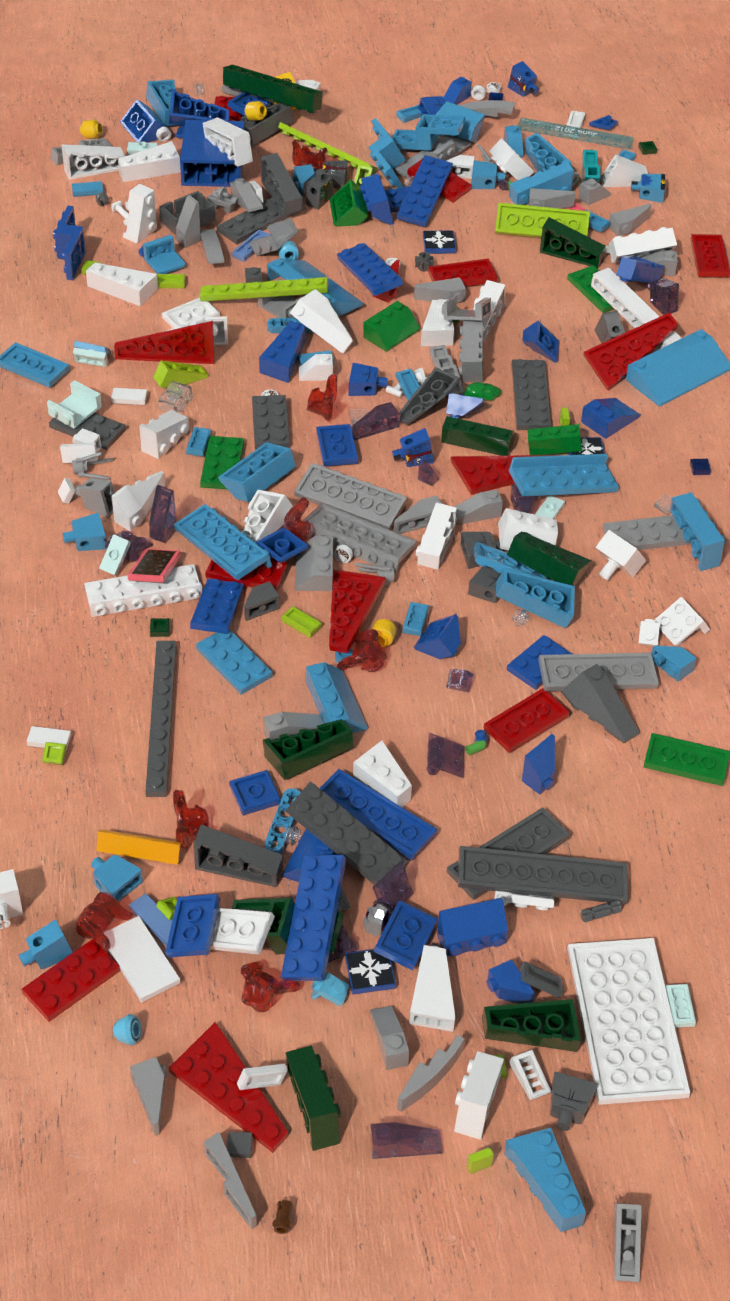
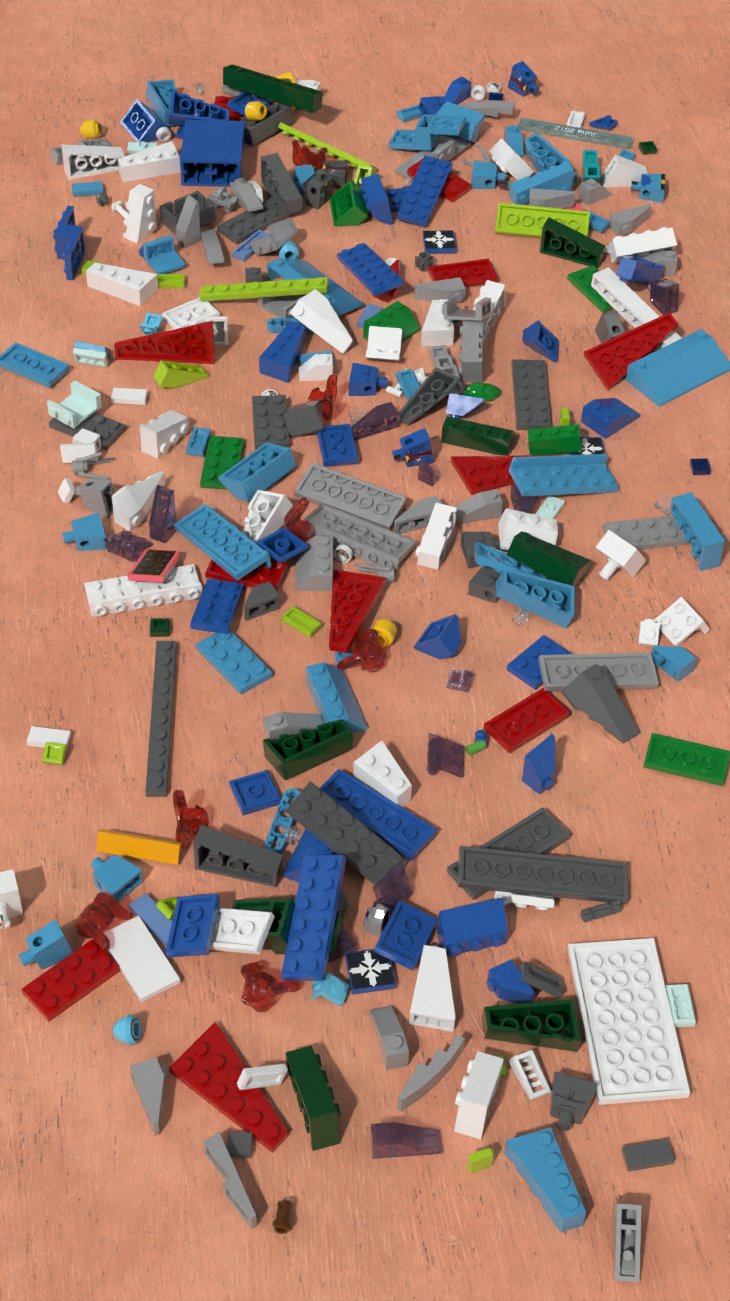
(115, 555): light aqua plate -> none
(151, 324): none -> medium azure bracket
(175, 397): clear brick -> none
(229, 140): white wedge -> none
(304, 418): none -> dark grey slope
(369, 311): none -> medium blue tile
(384, 344): none -> white bracket
(386, 154): dark azure bracket -> none
(415, 619): dark azure plate -> none
(462, 166): white slope -> none
(647, 1155): none -> dark grey tile
(710, 255): red plate -> none

